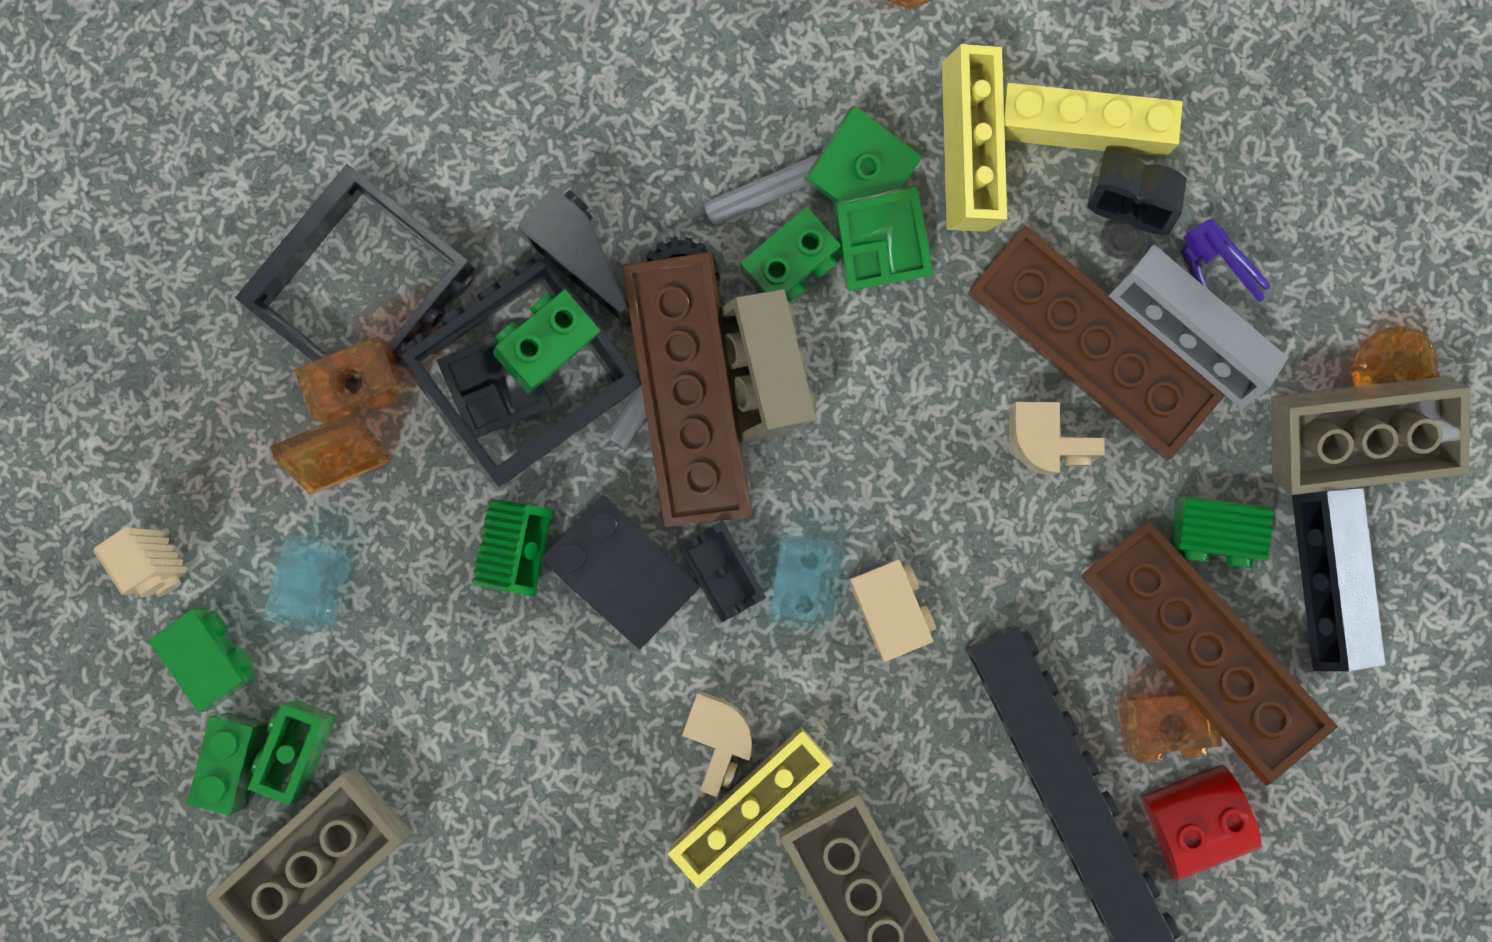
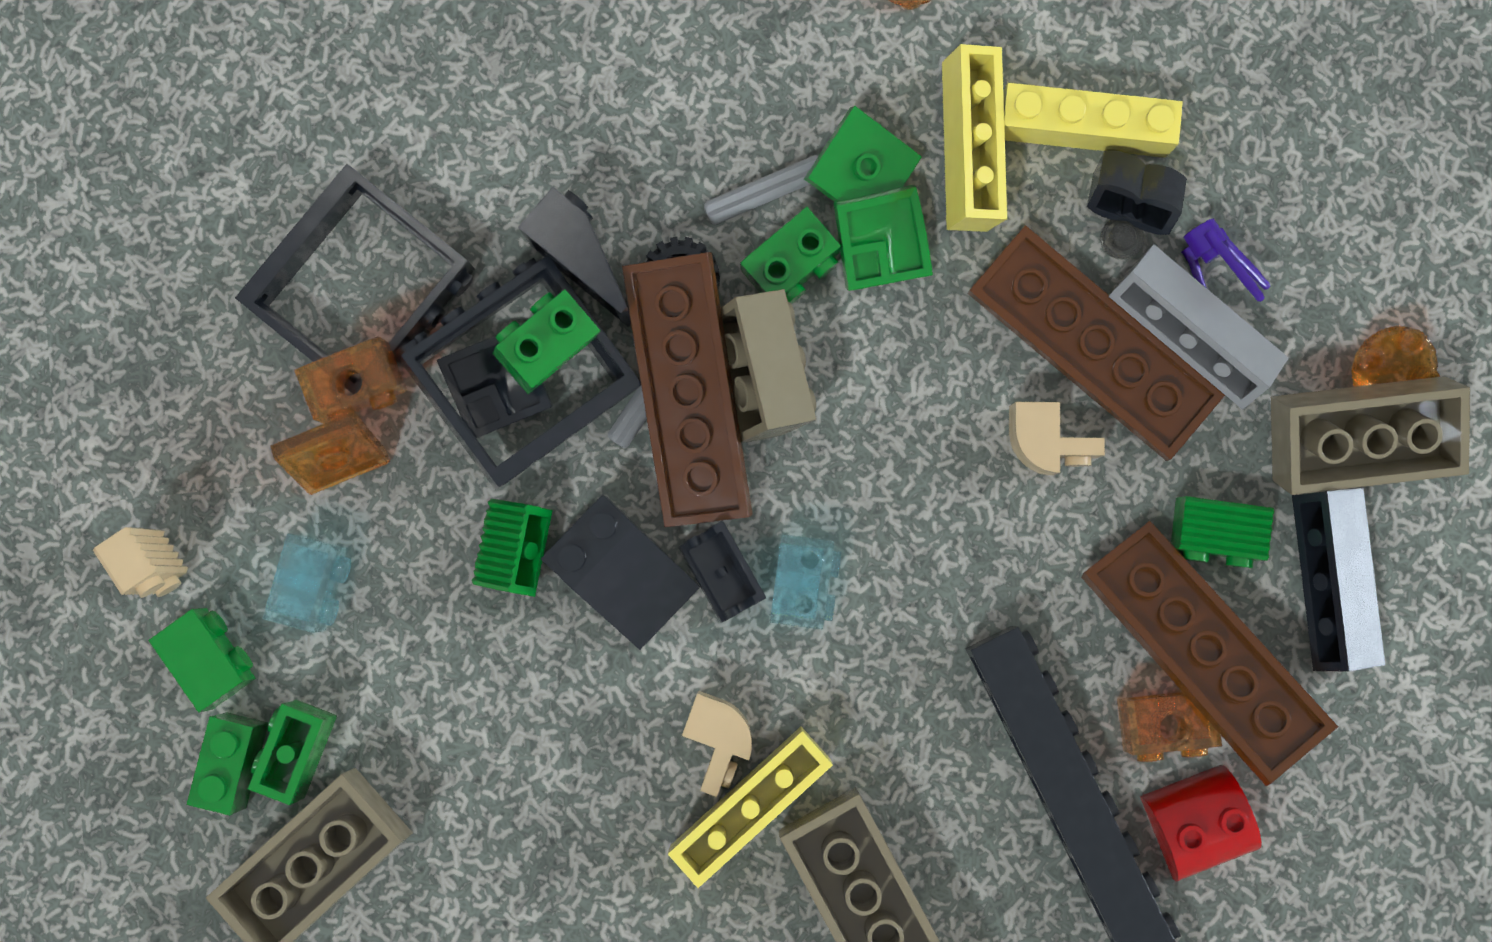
(892, 609): tan brick -> none

